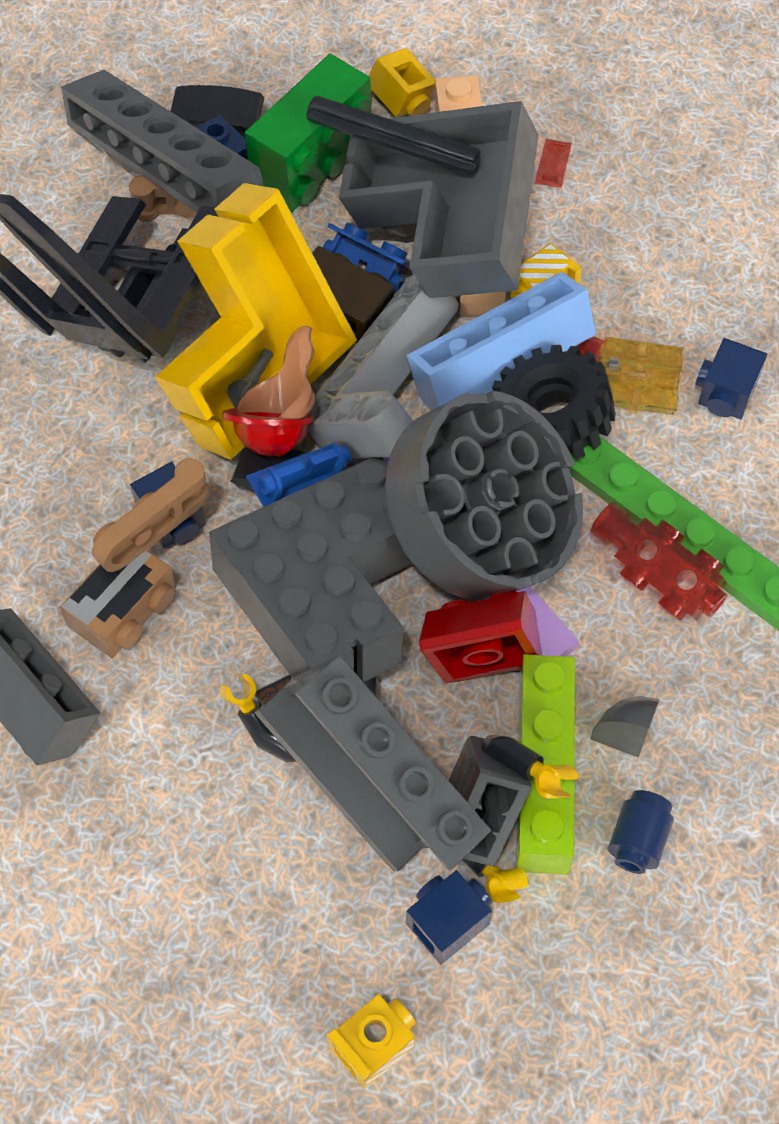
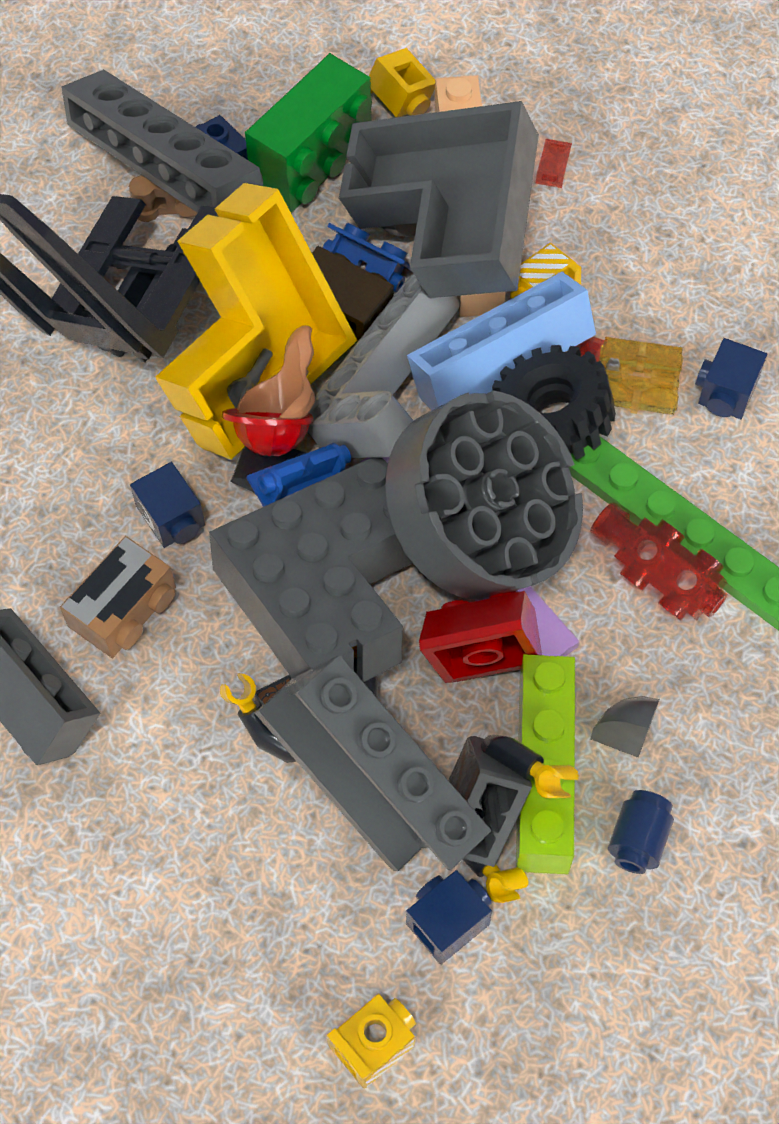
(152, 517): medium nougat plate -> none
(203, 102): black slope -> none
(393, 135): black axle -> none

